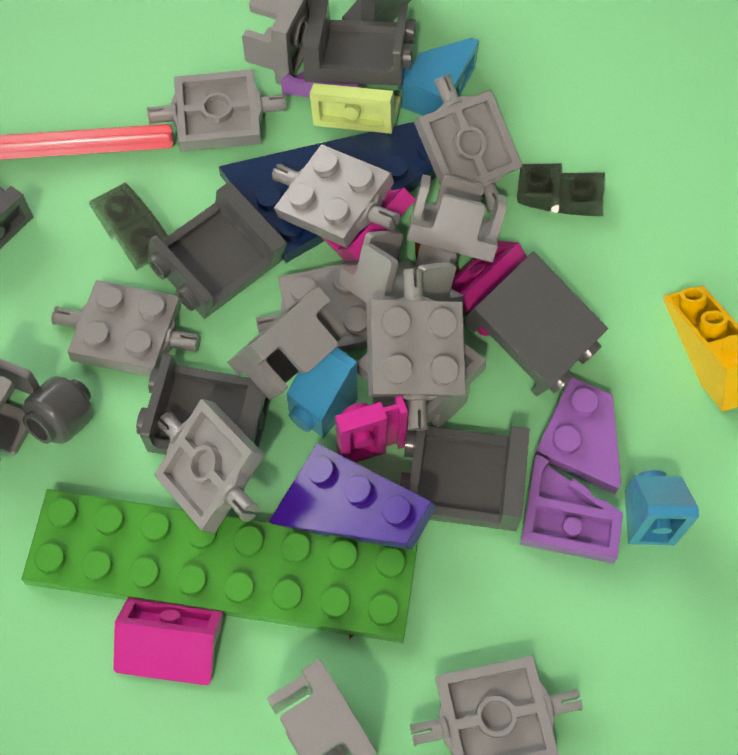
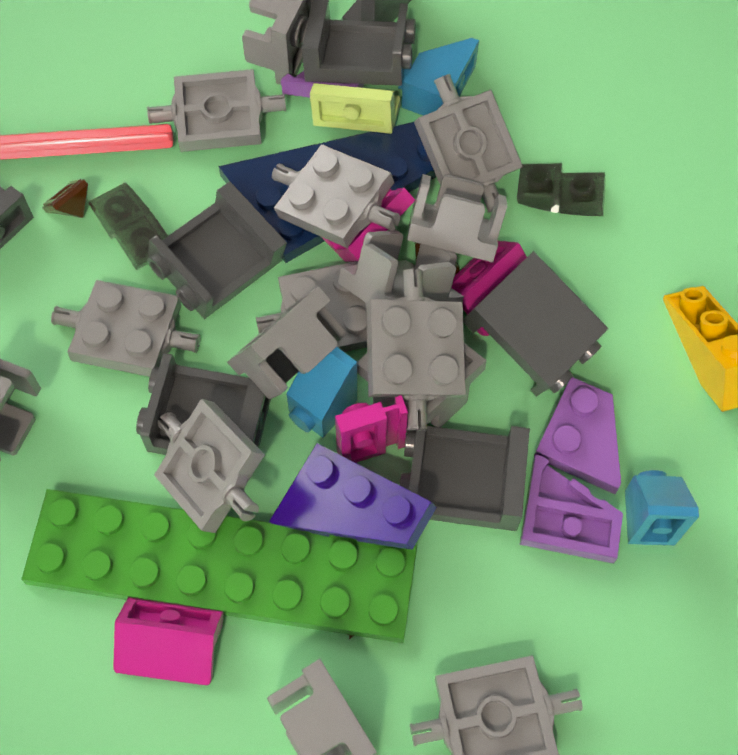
(57, 410): dark grey head -> none
(69, 200): none -> reddish brown slope

